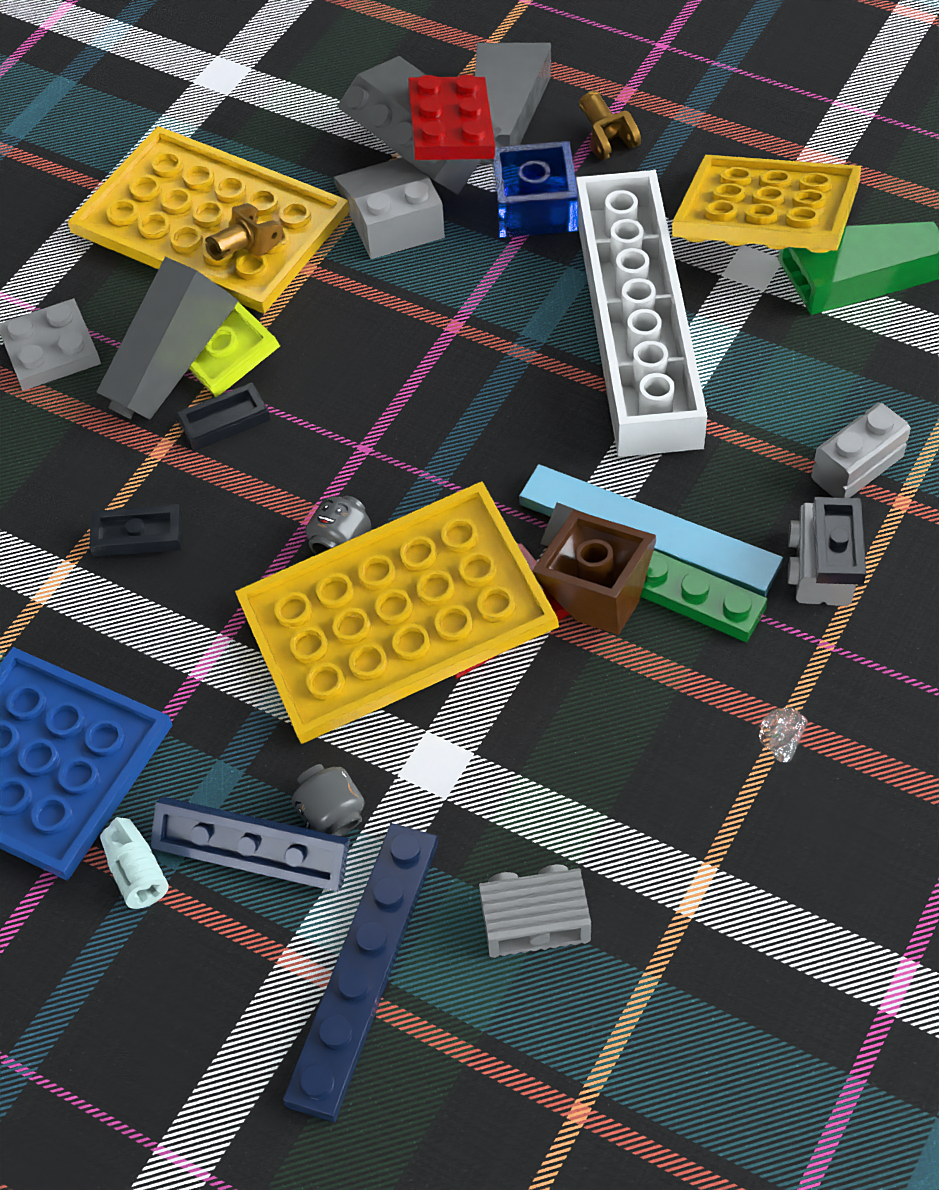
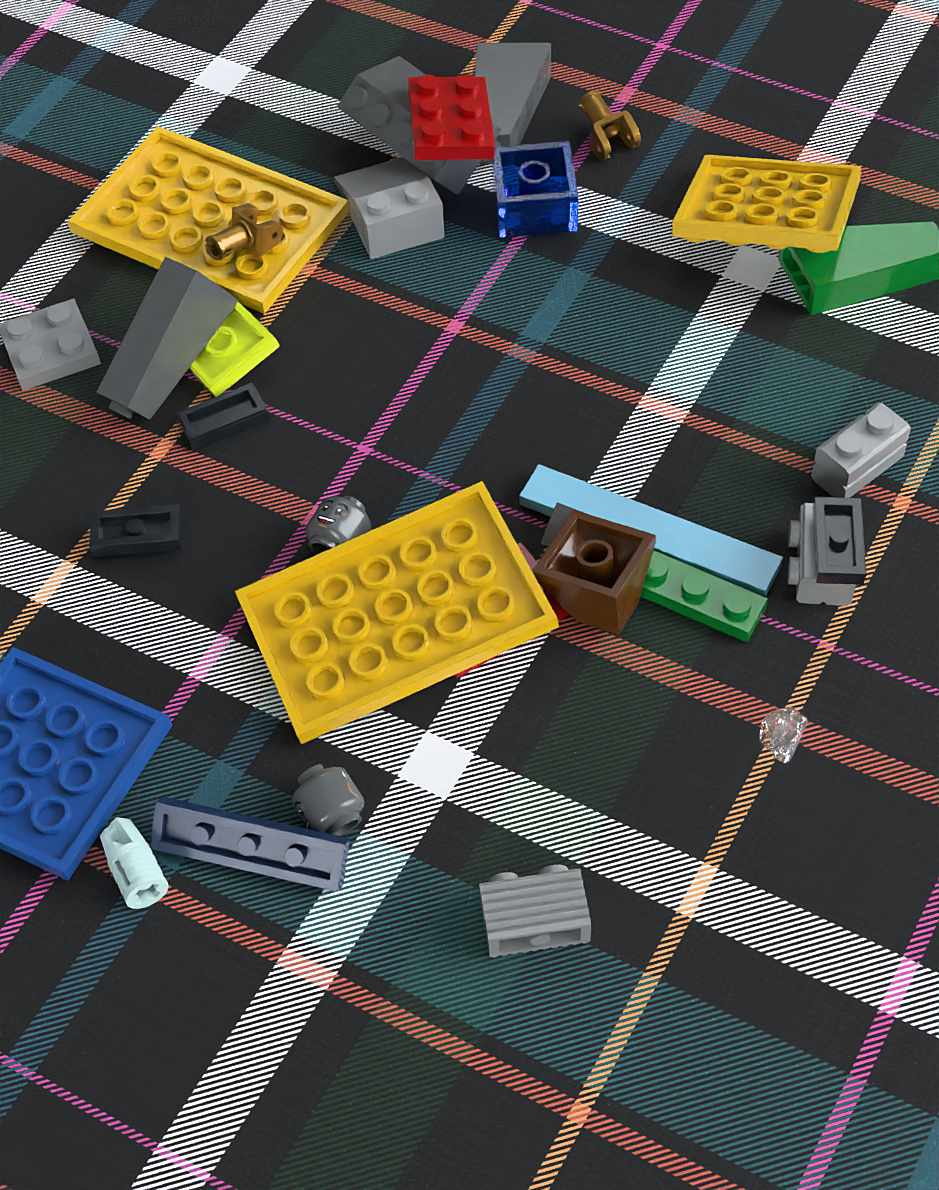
(361, 974): dark blue plate -> none
(639, 315): white brick -> none

